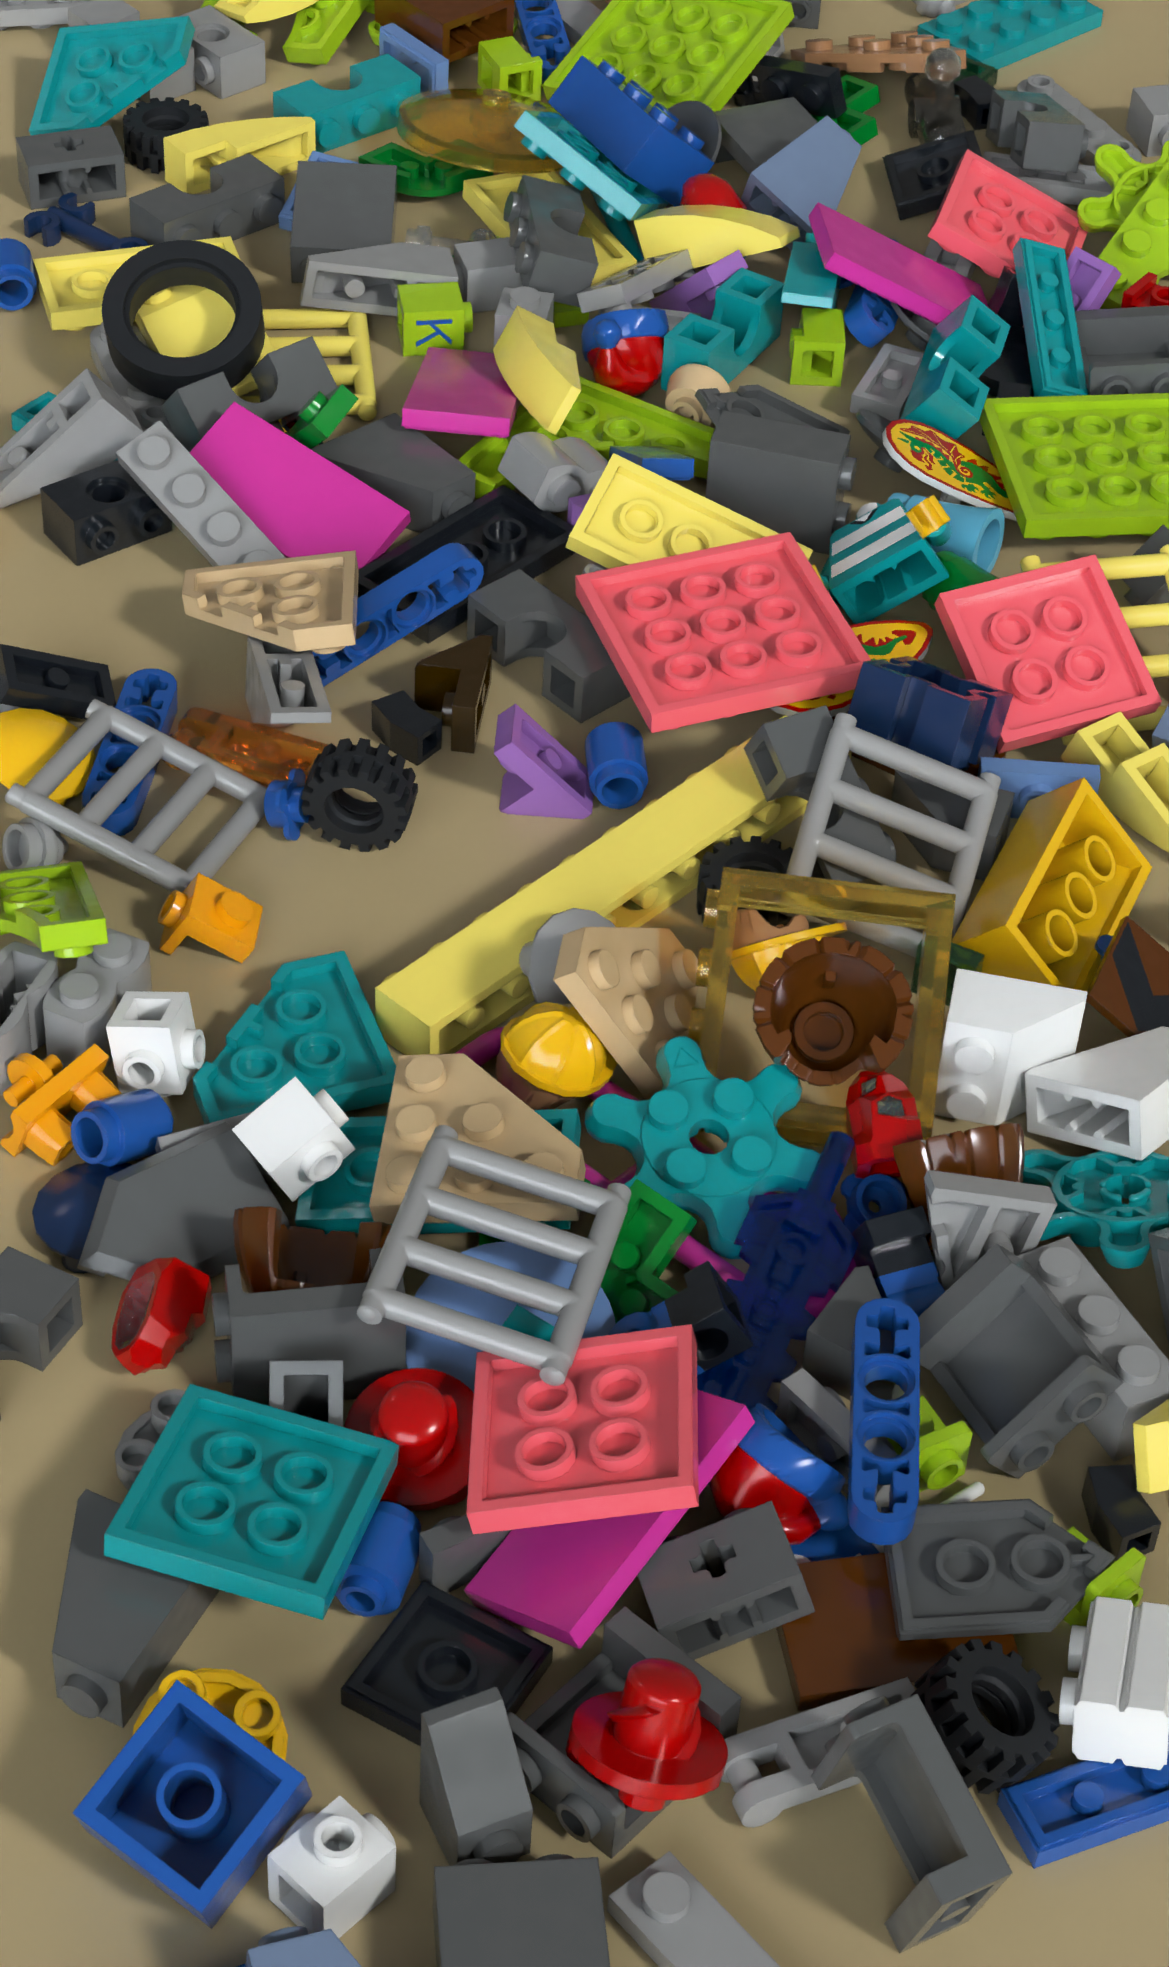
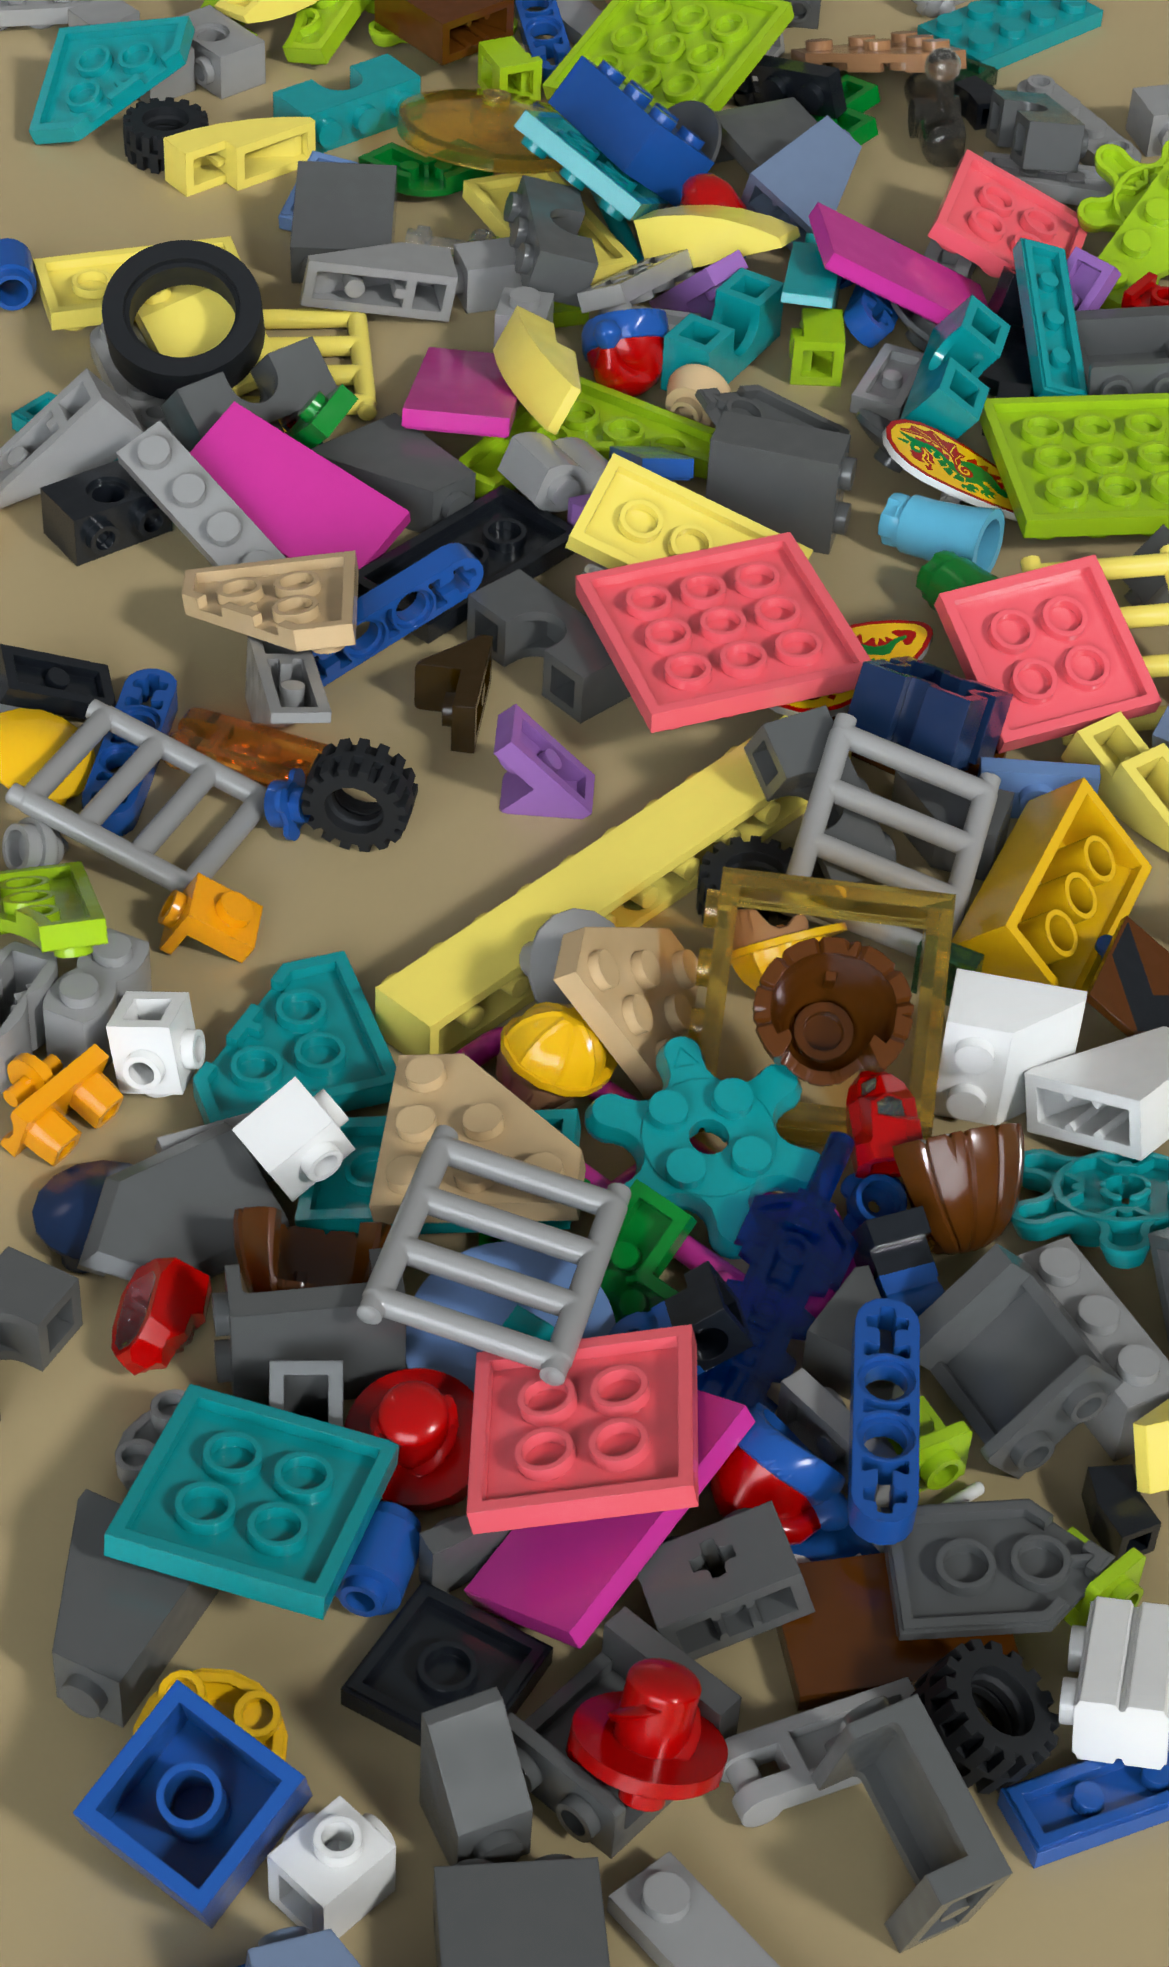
(71, 161): dark grey brick -> none
(76, 223): dark blue bar -> none
(121, 1127): blue brick -> none
(241, 202): dark grey arch -> none
(406, 727): black piece -> none
(416, 56): medium blue plate -> none
(432, 317): lime brick -> none
(616, 764): blue brick -> none
(885, 557): teal torso -> none
(924, 172): black tile -> none
(978, 1212): light grey wing -> none

